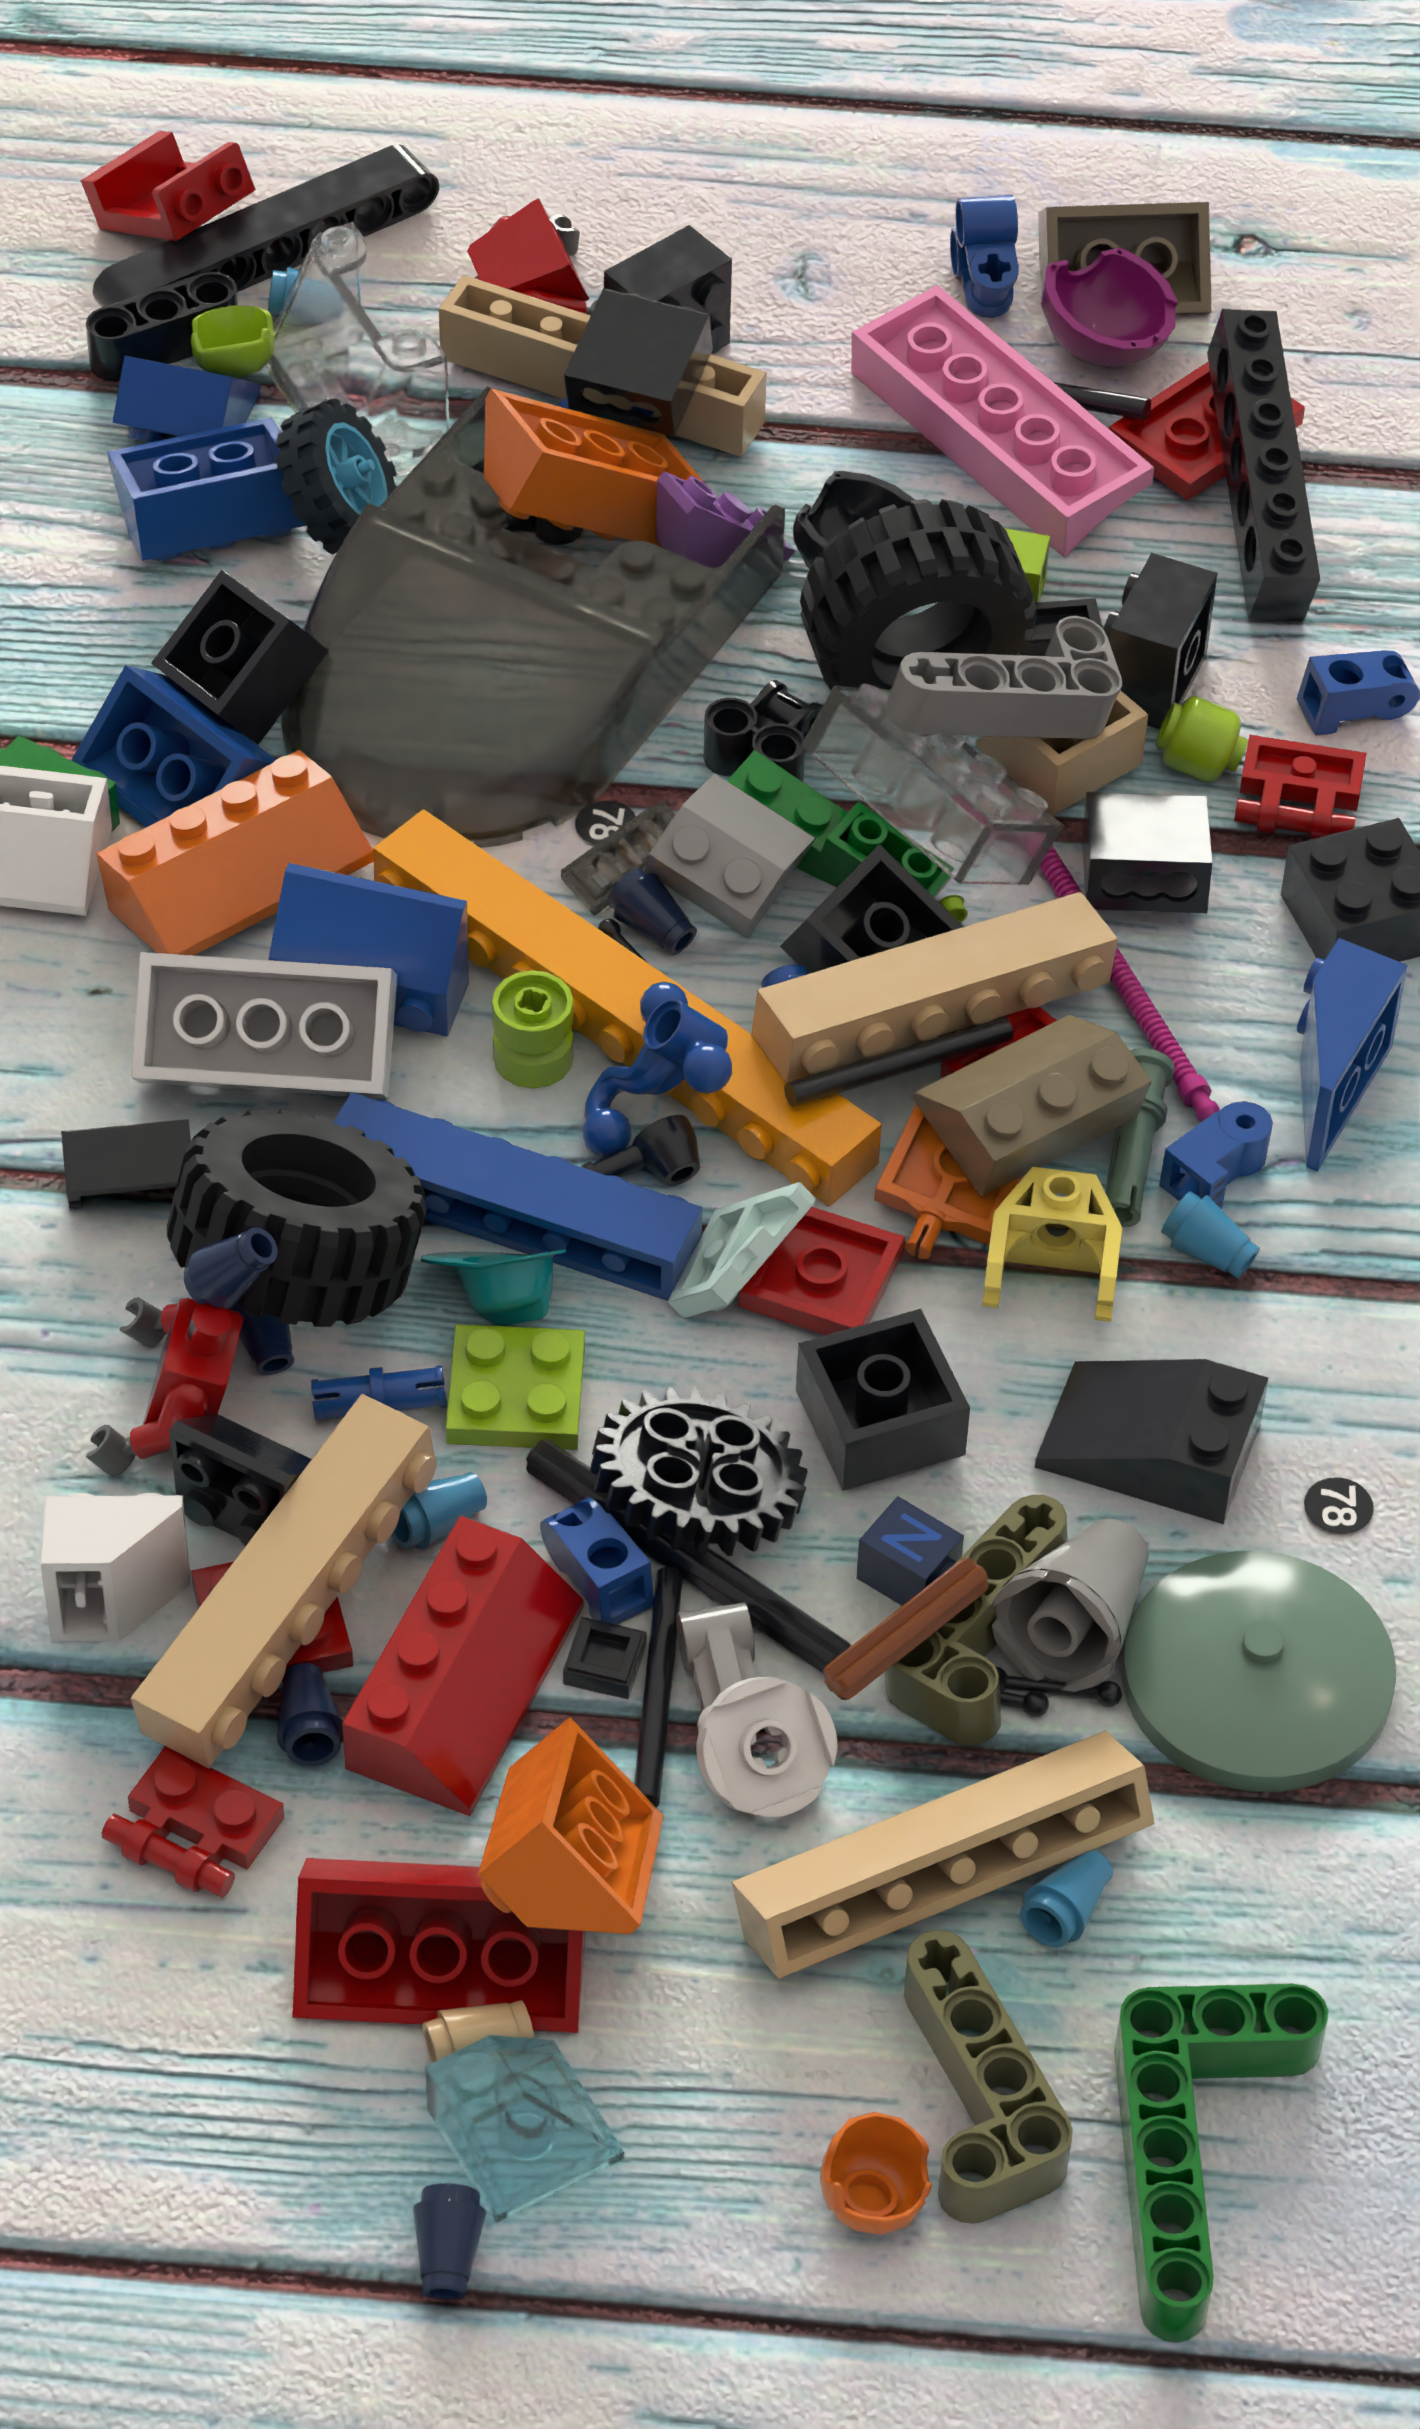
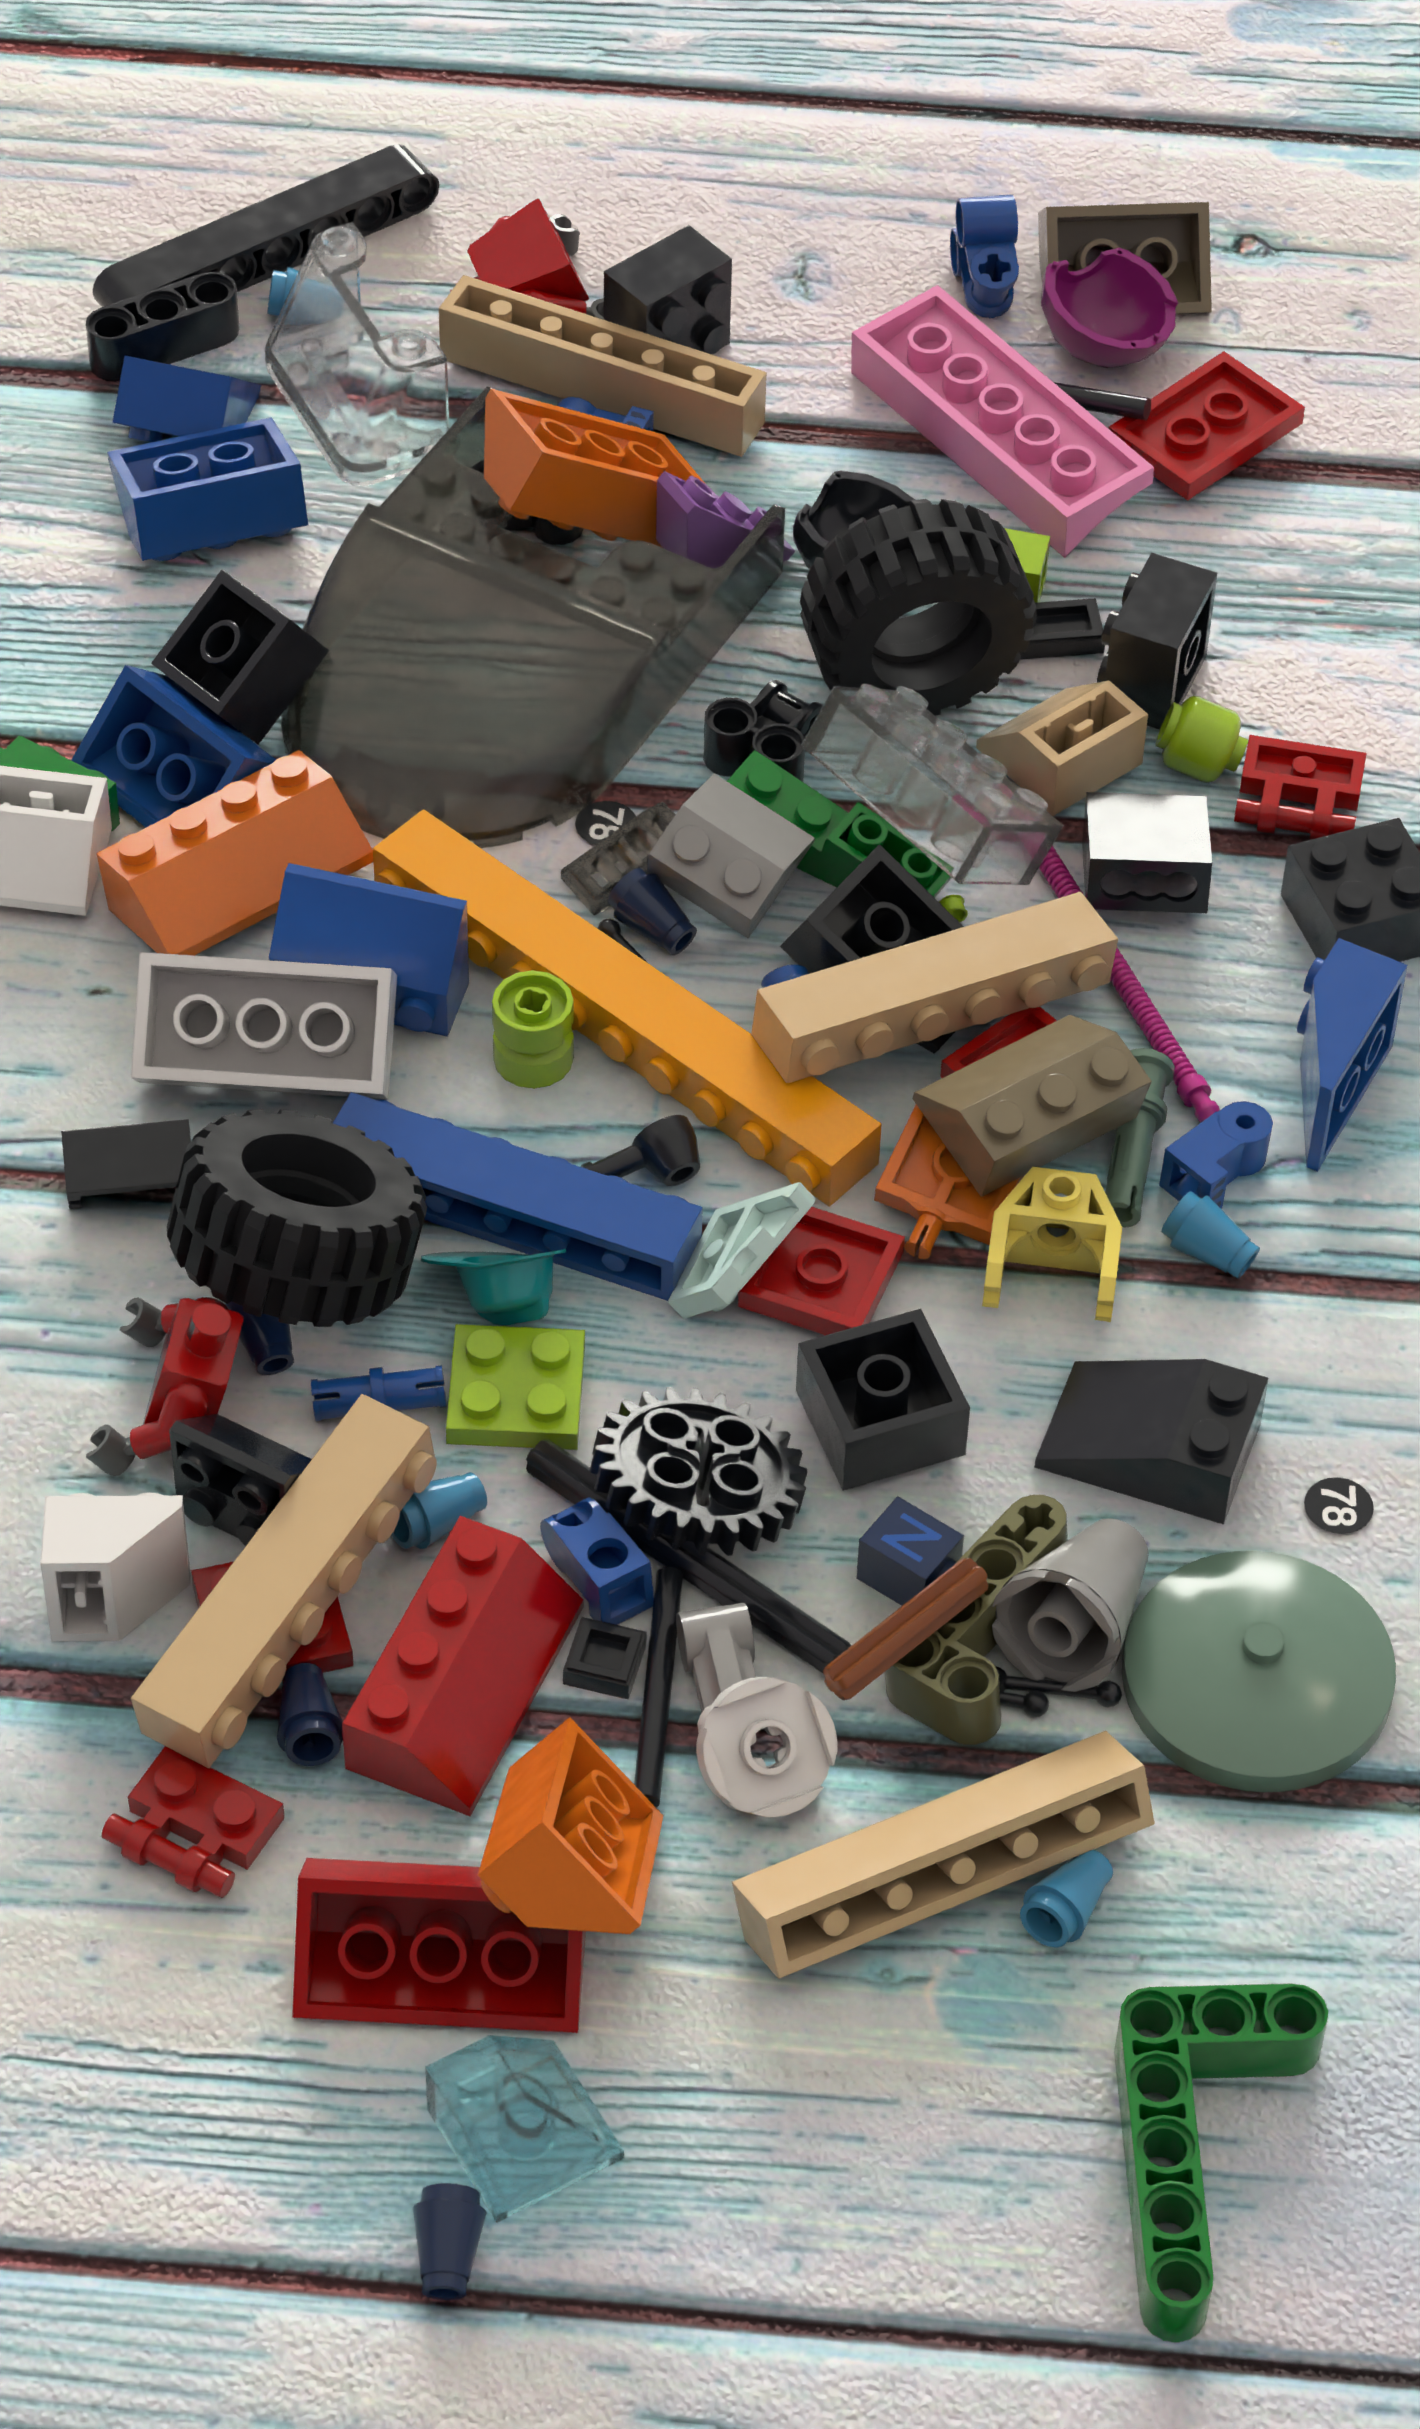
(162, 196): red panel -> none
(229, 1267): dark blue cone -> none
(233, 340): lime hair -> none
(332, 469): black wheel -> none
(466, 2025): tan cone -> none
(642, 354): black piece -> none
(676, 1048): blue piece -> none
(875, 2173): orange hair -> none
(898, 1062): black bar -> none
(973, 2067): olive beam -> none
(1011, 695): light grey beam -> none
(1263, 466): black brick -> none
(1355, 688): blue leg -> none

